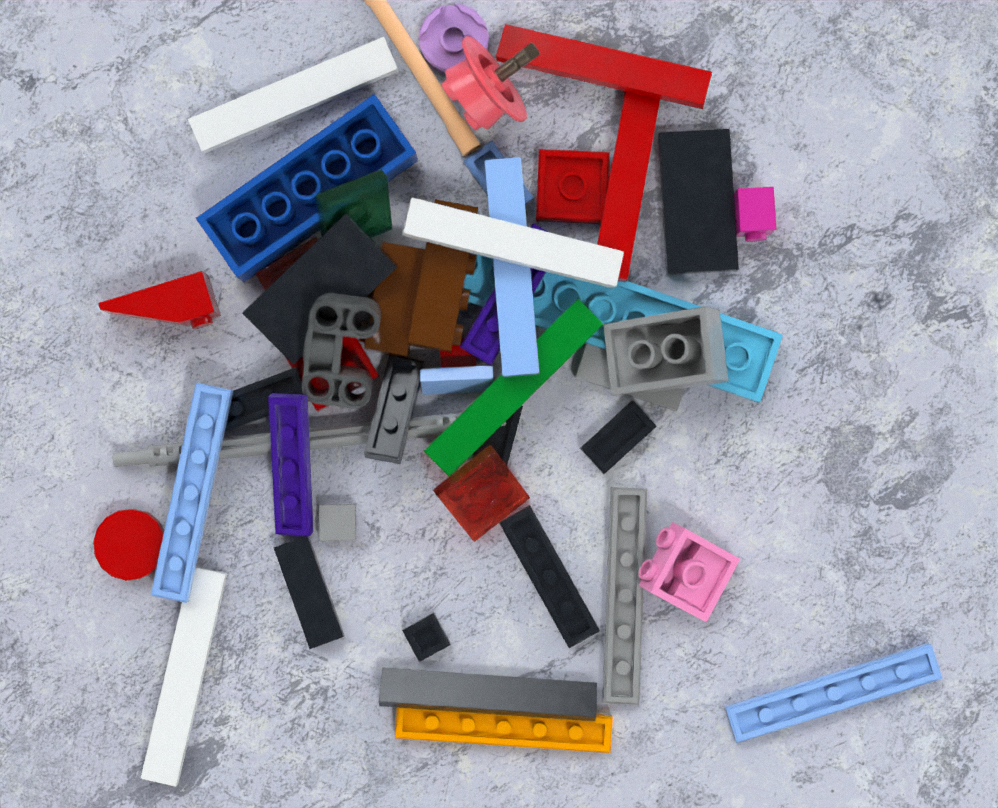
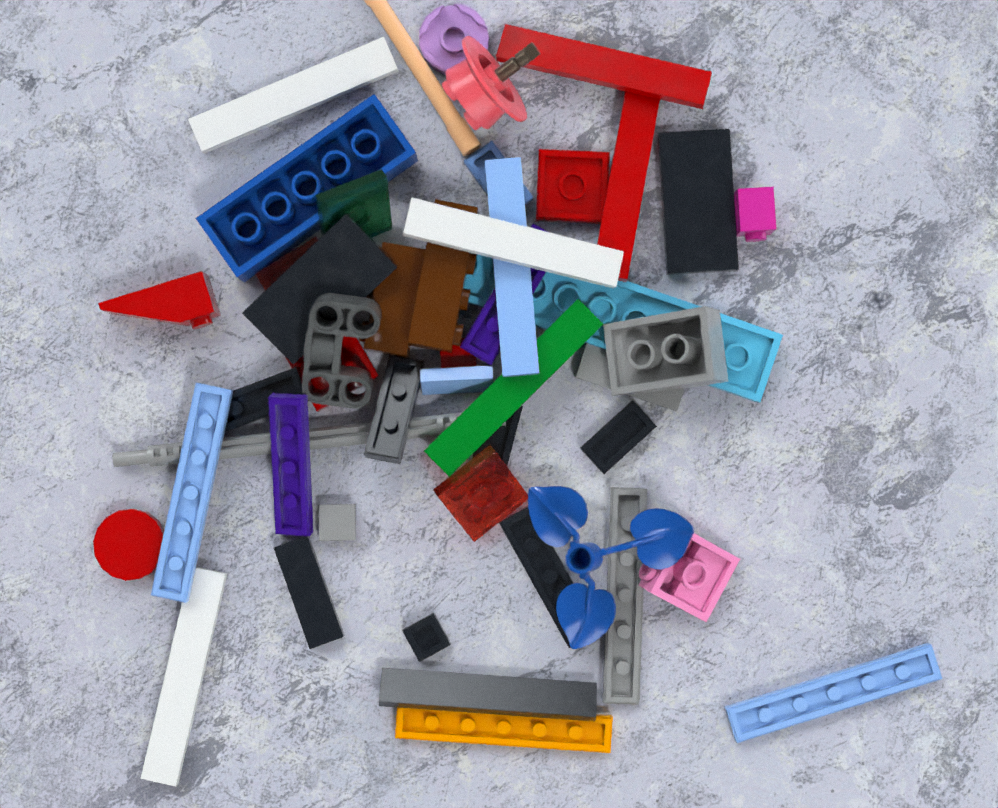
(582, 609): none -> blue plant

